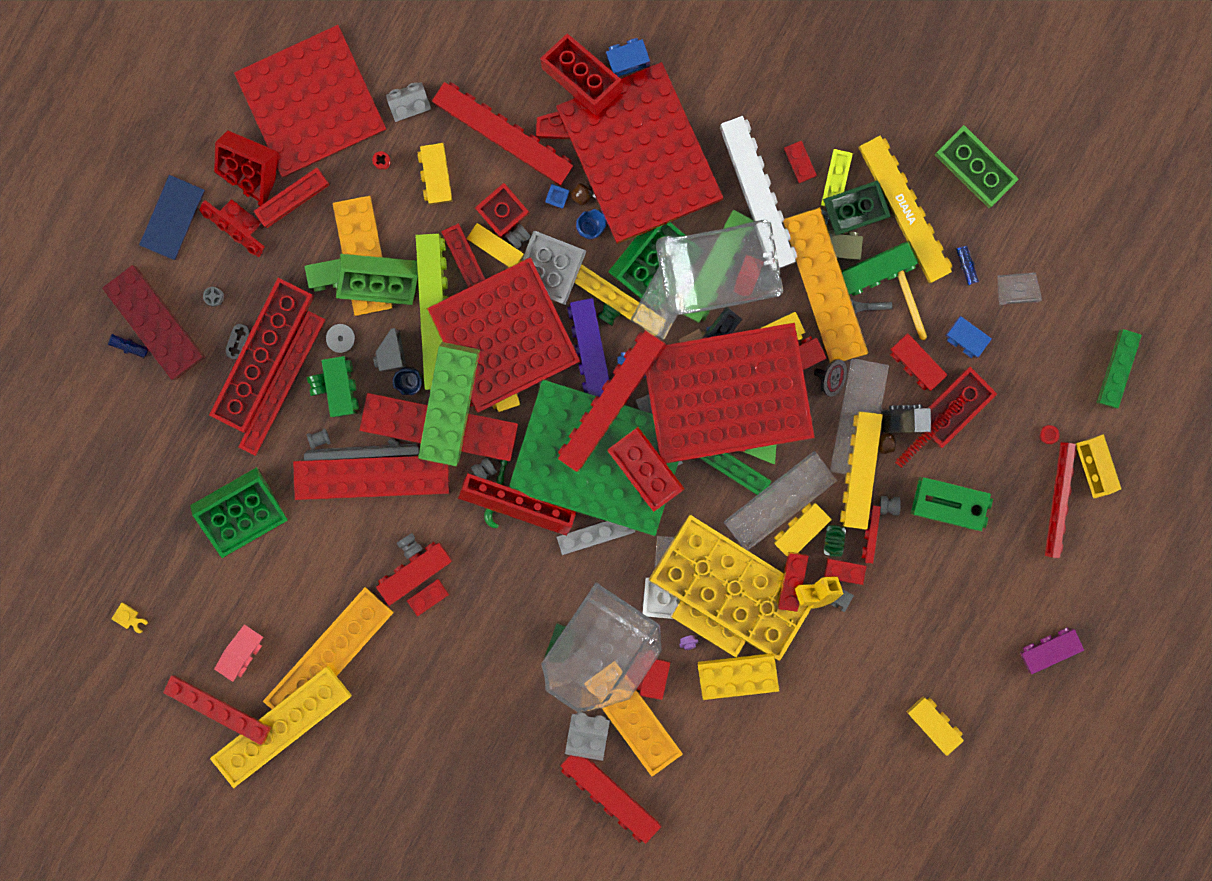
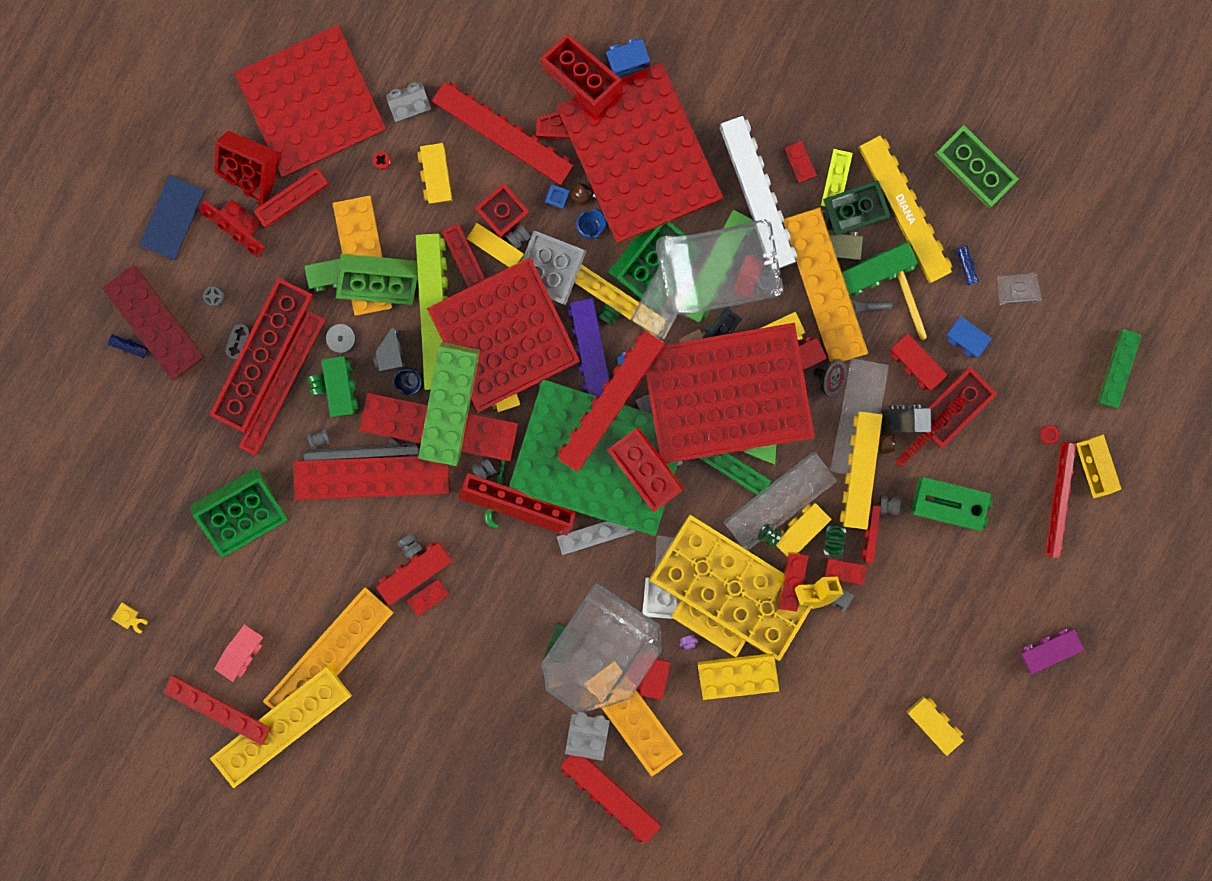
(769, 535): none -> dark green wheel

